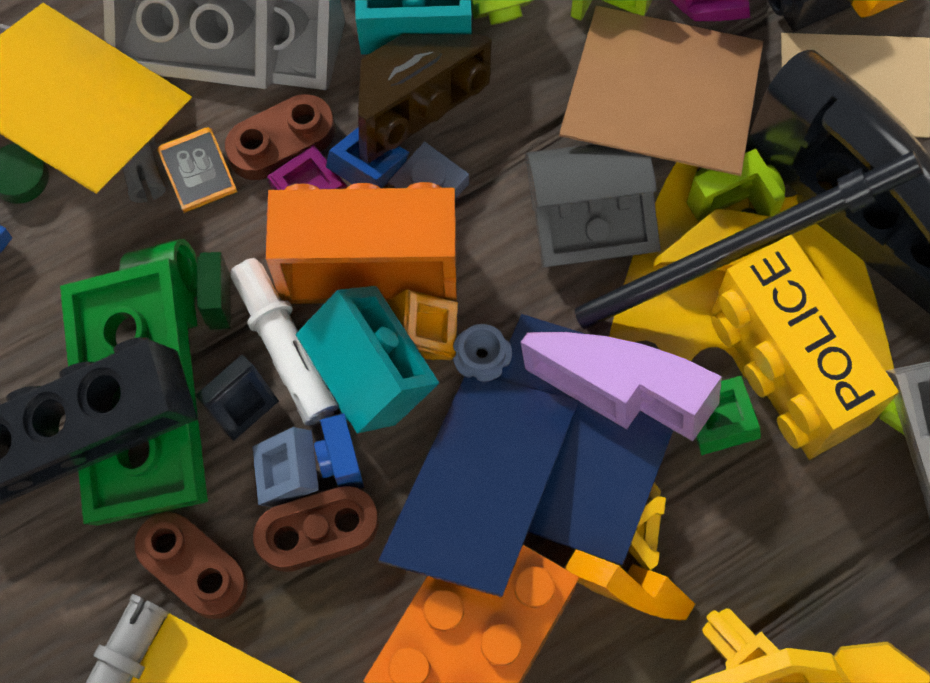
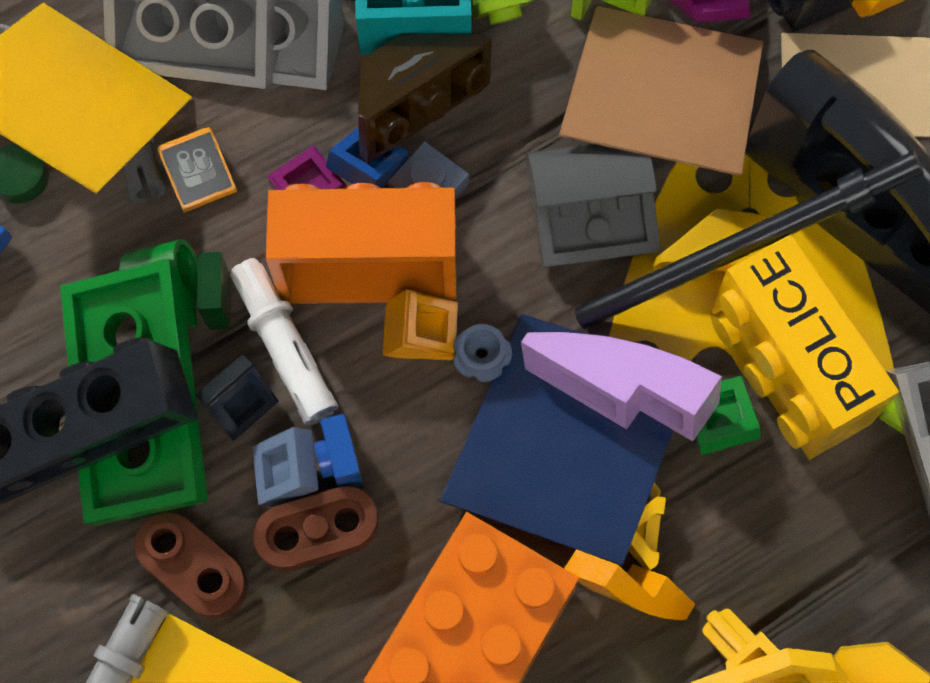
(280, 136): copper plate -> none
(366, 358): teal brick -> none
(480, 485): dark blue piece -> none
(720, 190): lime bracket -> none

